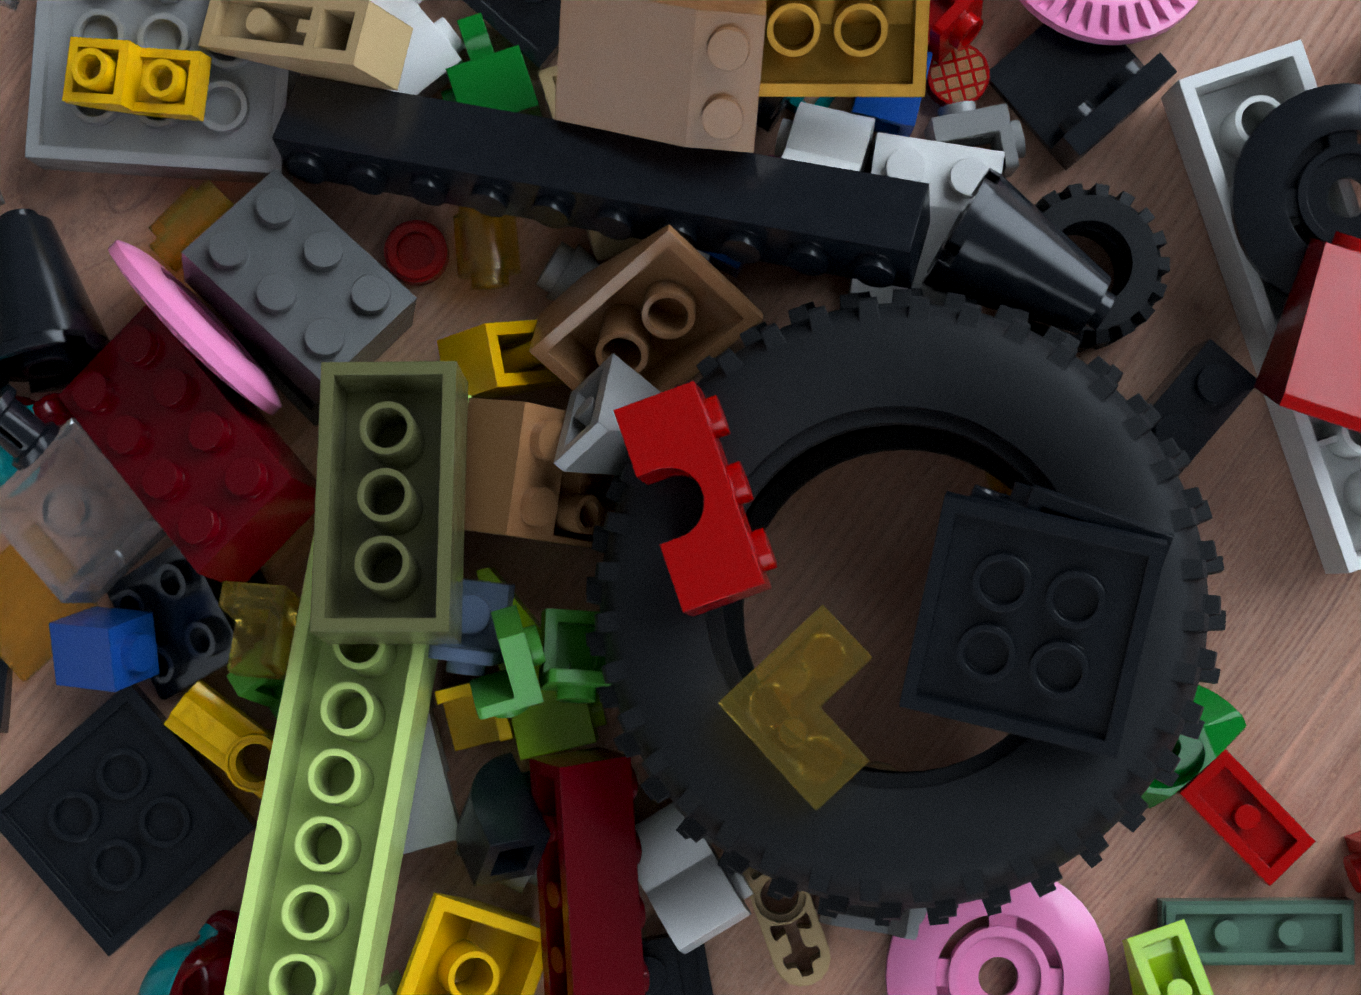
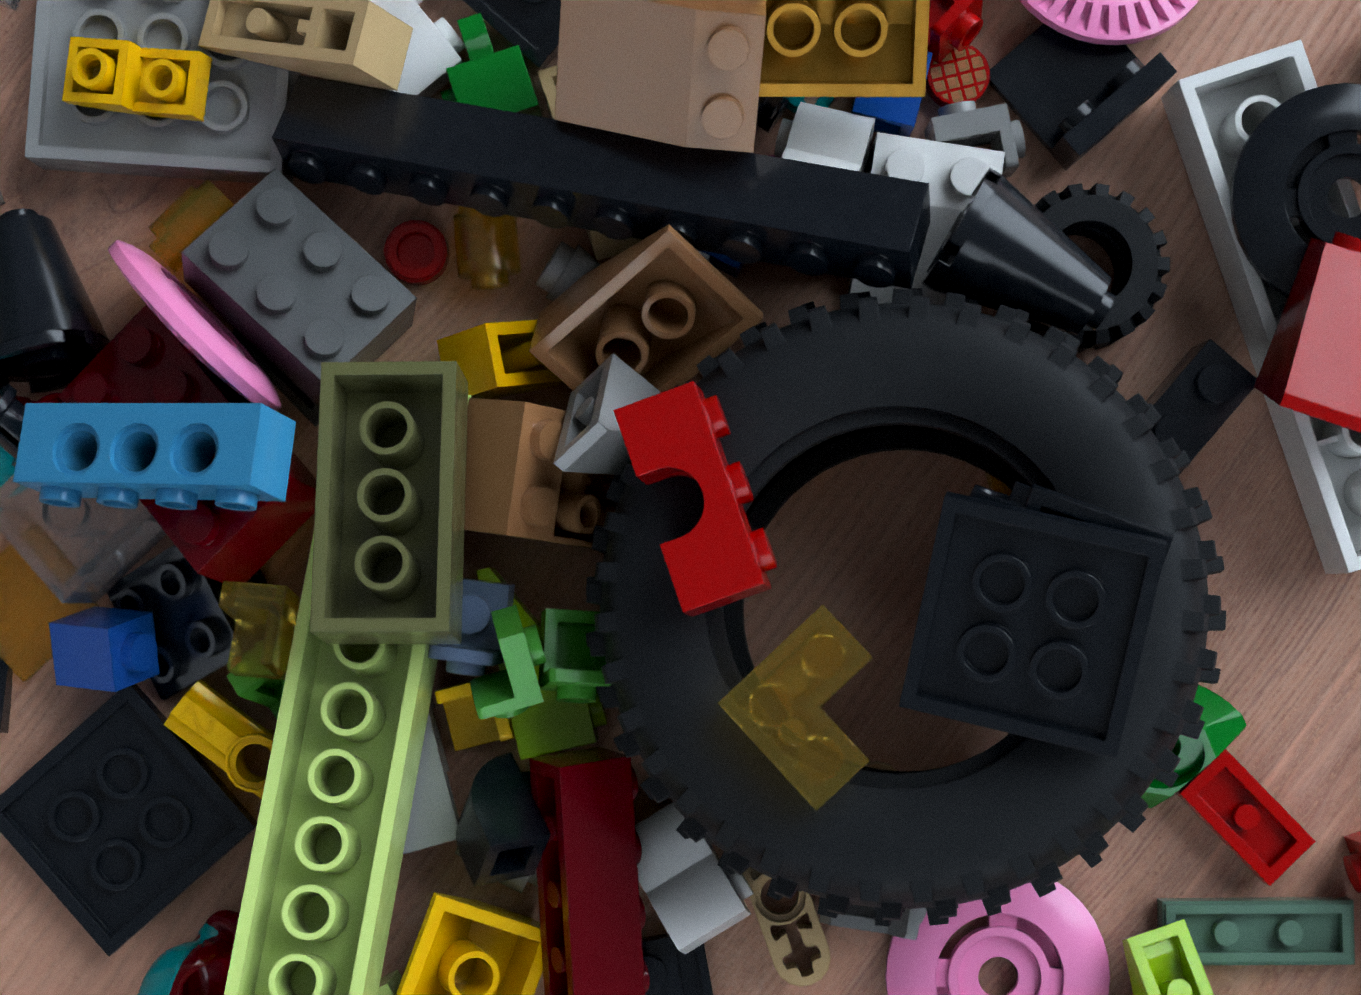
(110, 448): none -> dark azure brick

